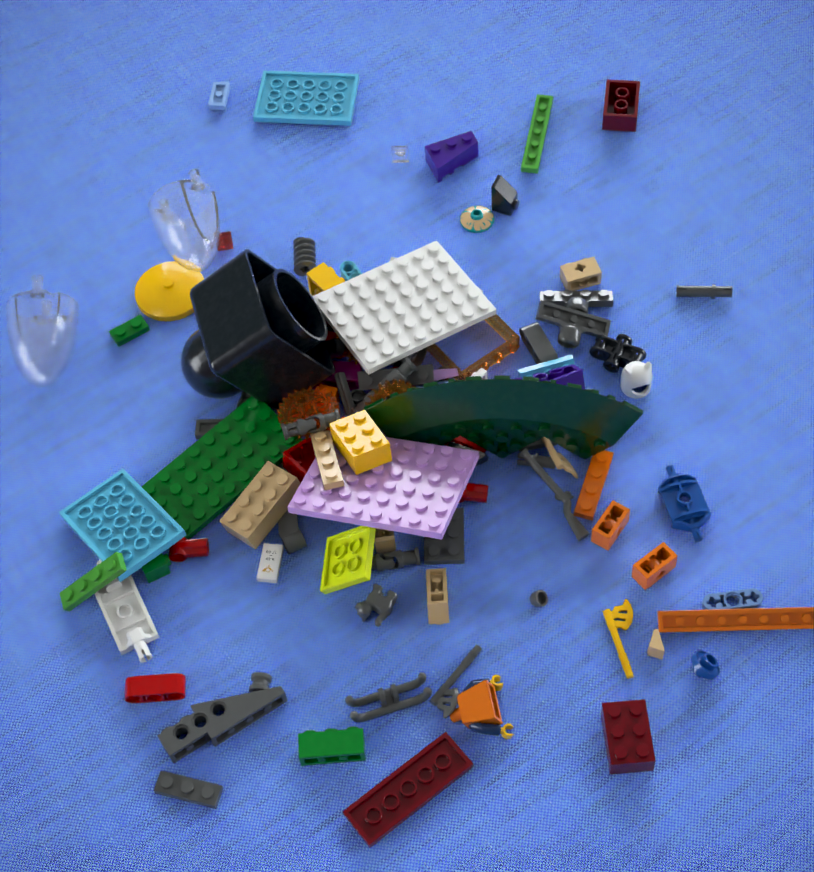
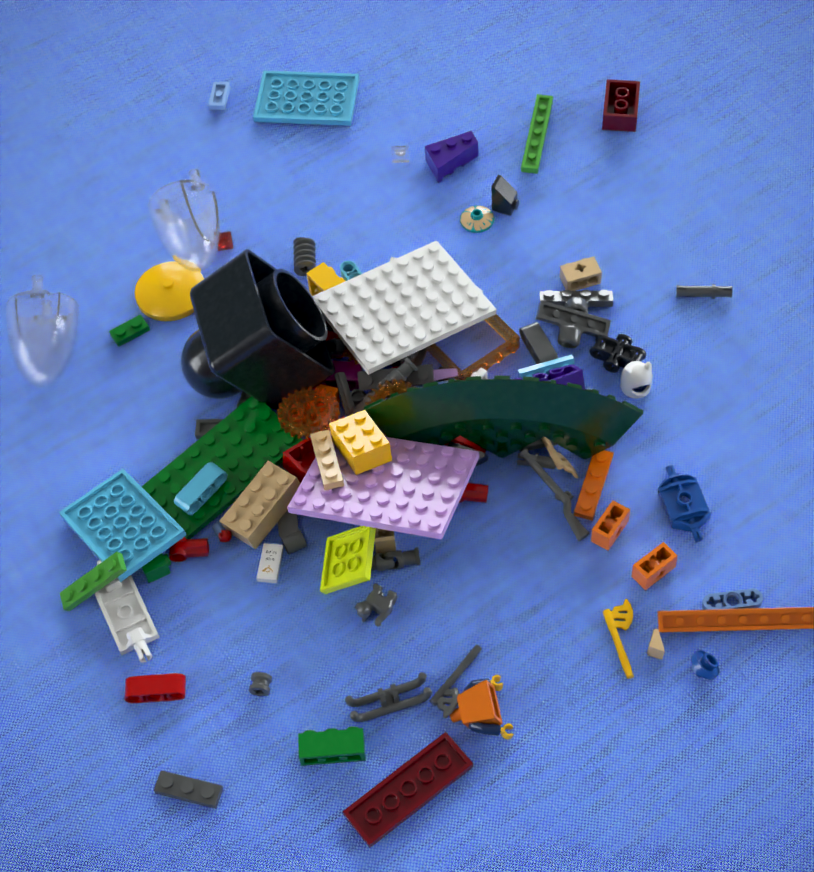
(200, 488): none -> medium azure beam
(222, 535): none -> arm
(238, 714): dark grey brick -> none
(302, 426): dark grey piece -> none
(437, 596): tan slope -> none
(451, 547): dark grey plate -> none
(538, 598): dark grey hinge -> none
(627, 736): dark red brick -> none

